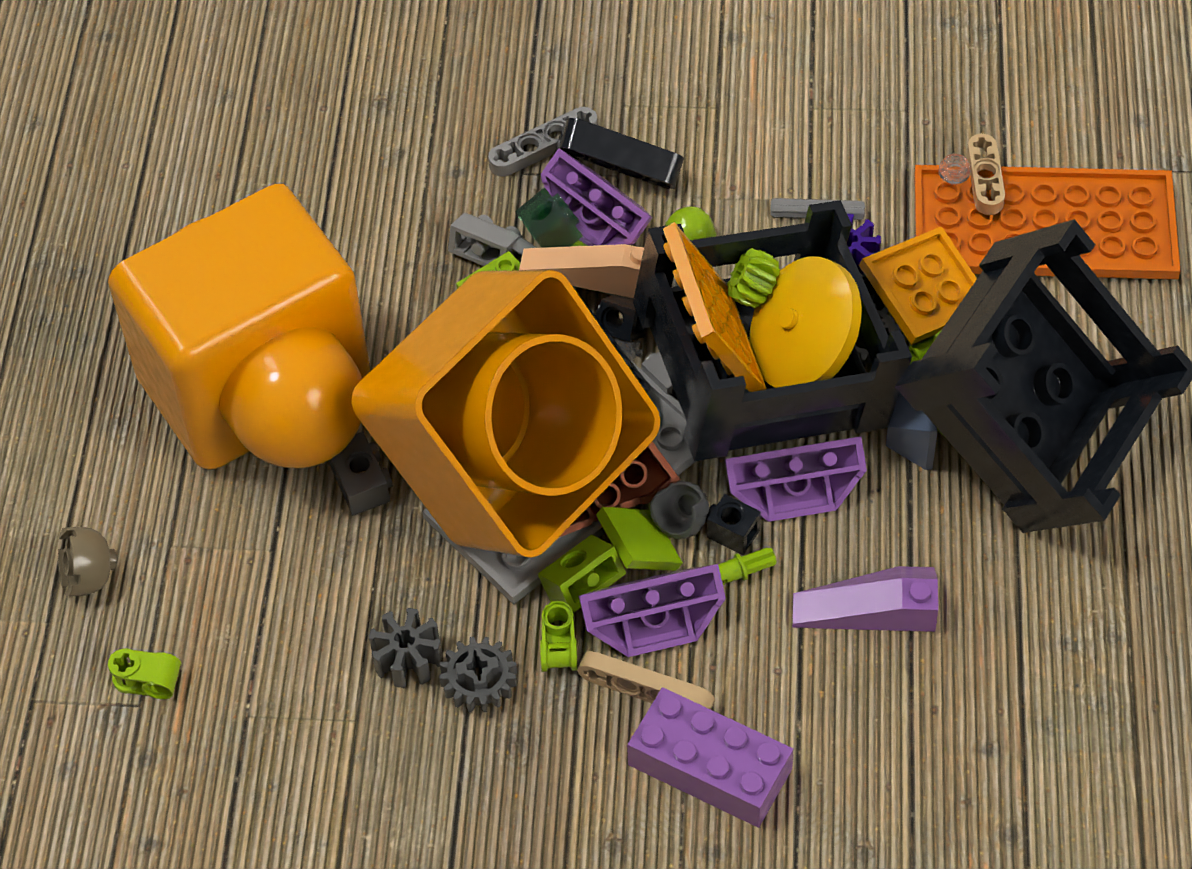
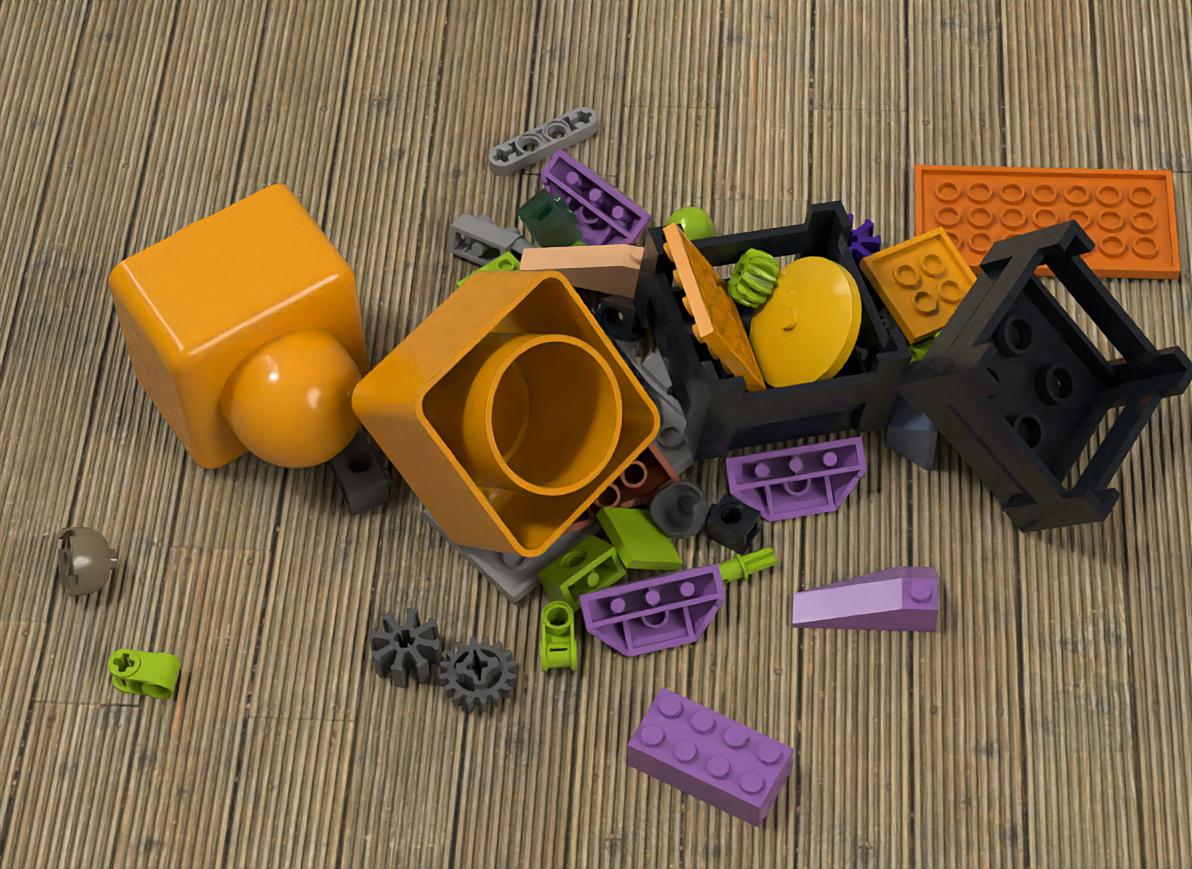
(620, 153): black beam -> none
(637, 680): tan beam -> none
(798, 207): light grey axle -> none
(954, 169): clear plate -> none
(979, 184): tan beam -> none

